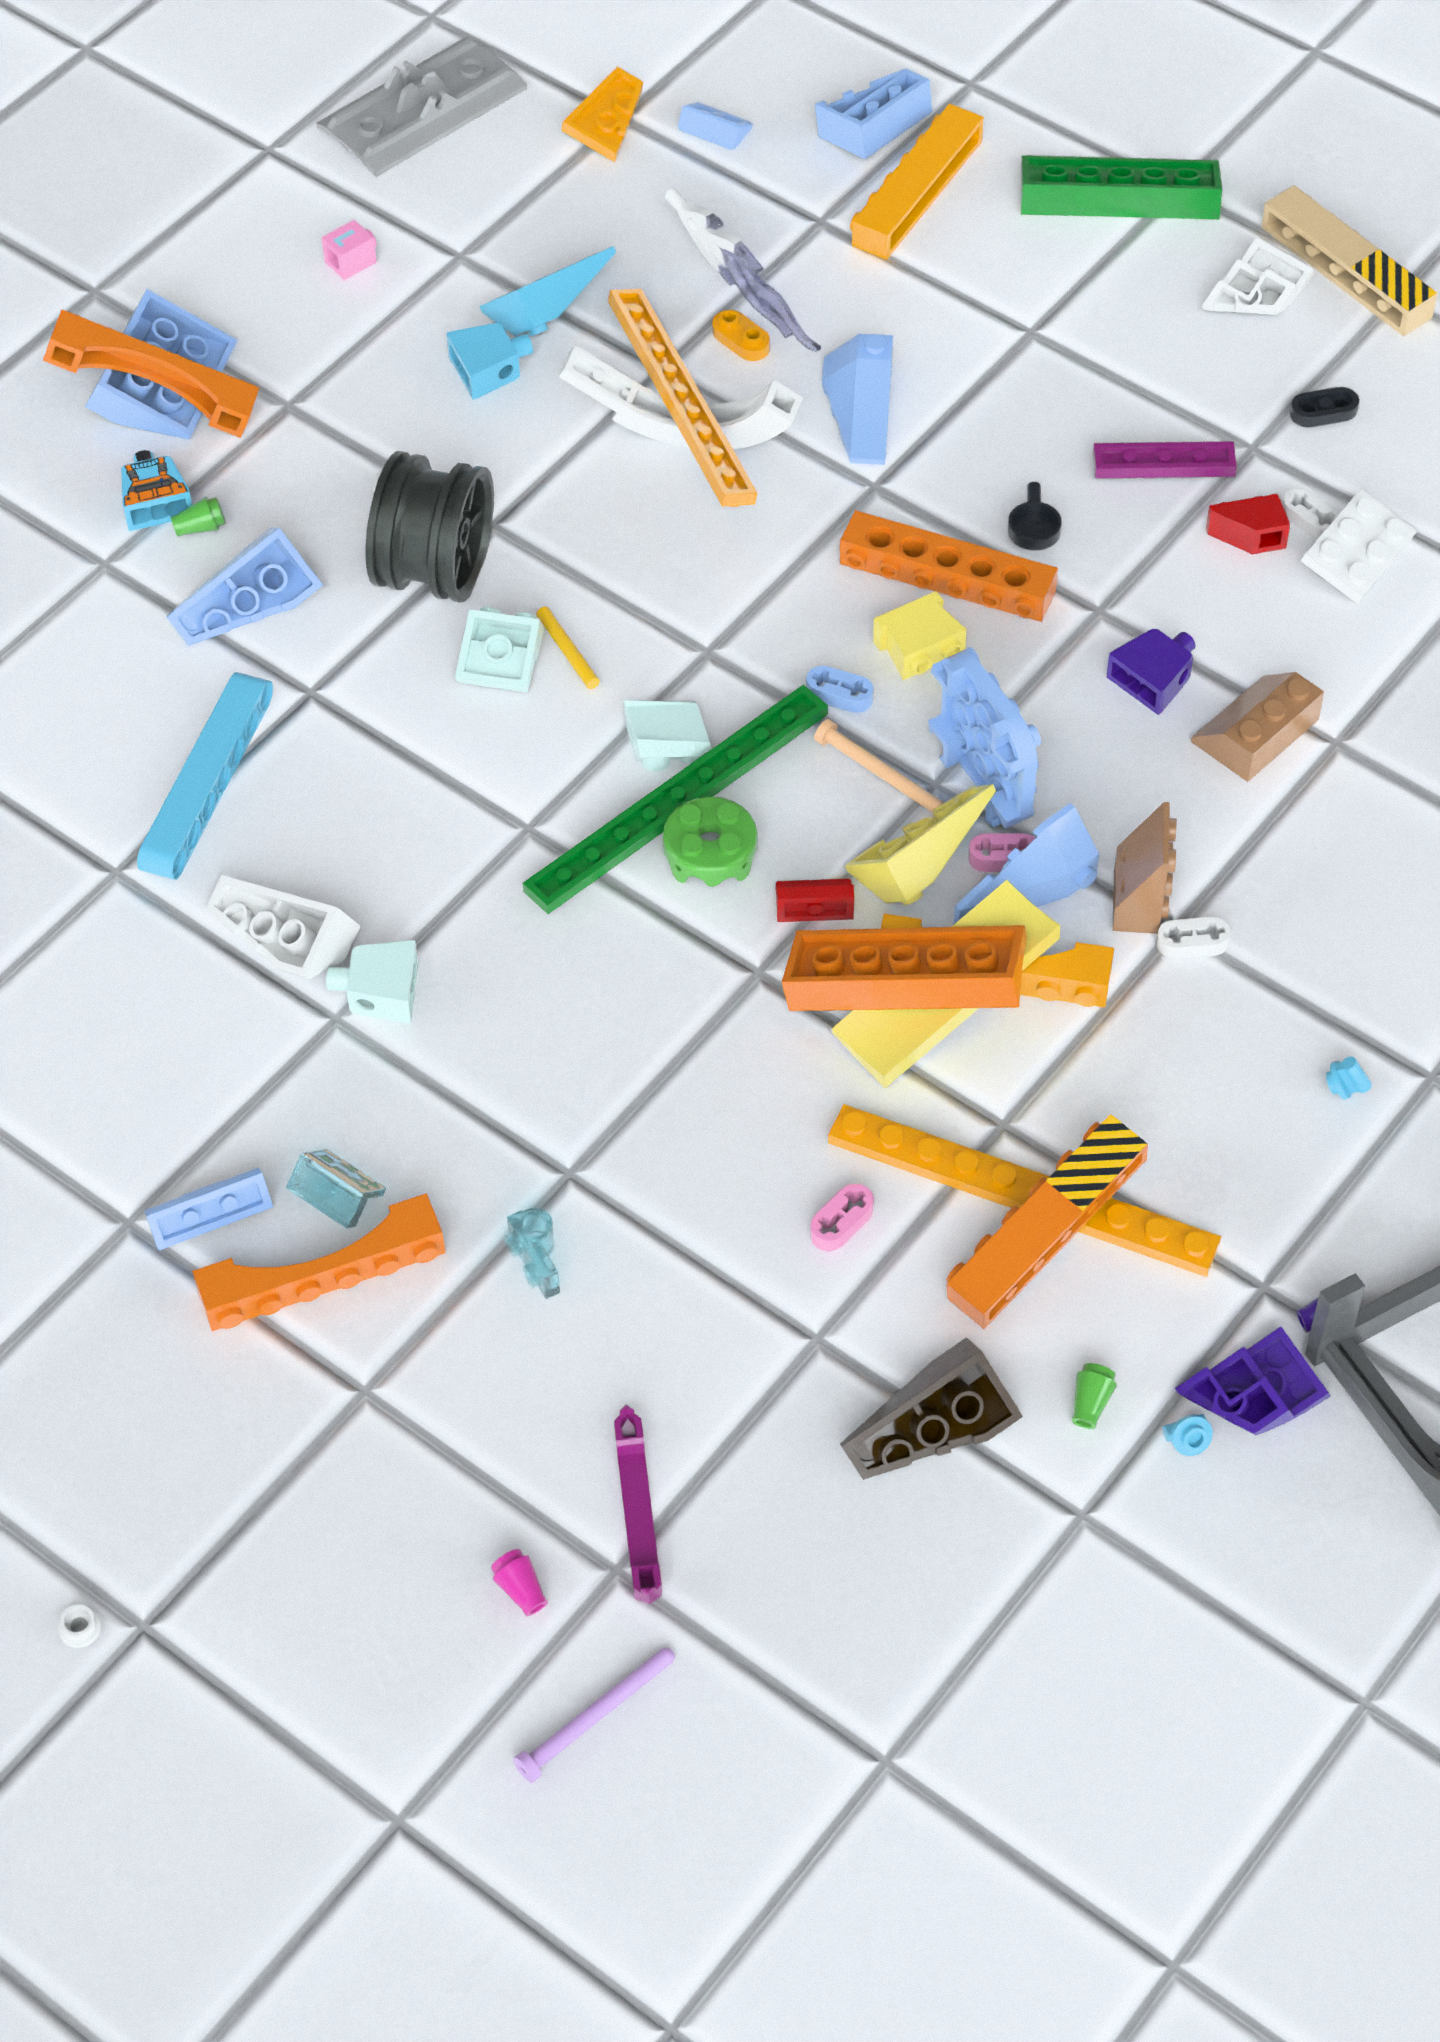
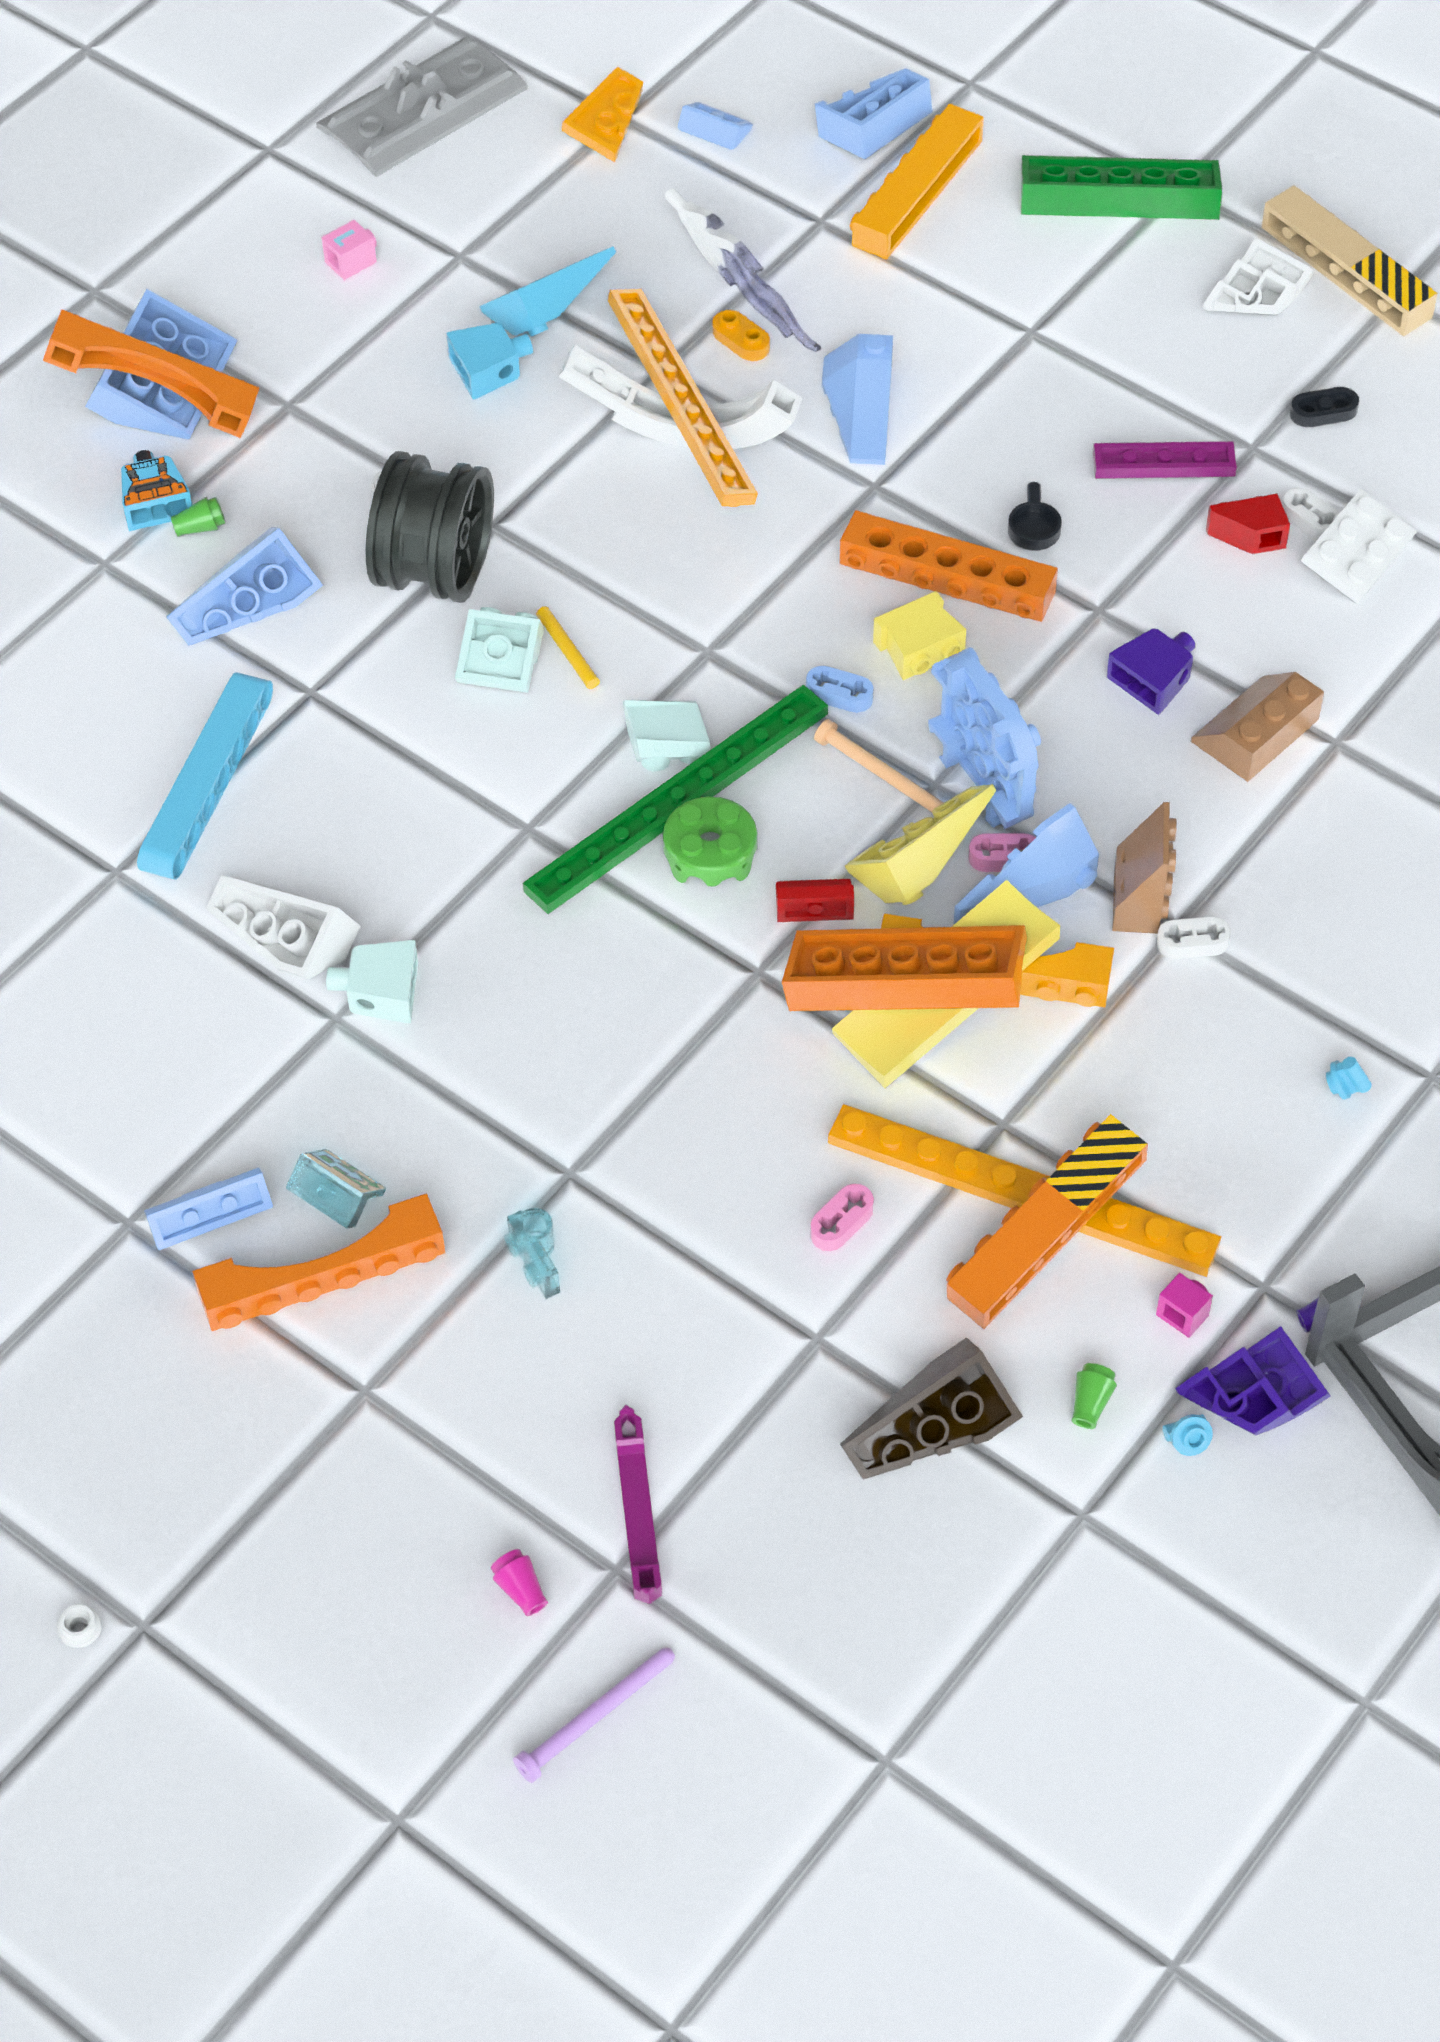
(1184, 1304): none -> dark pink plate

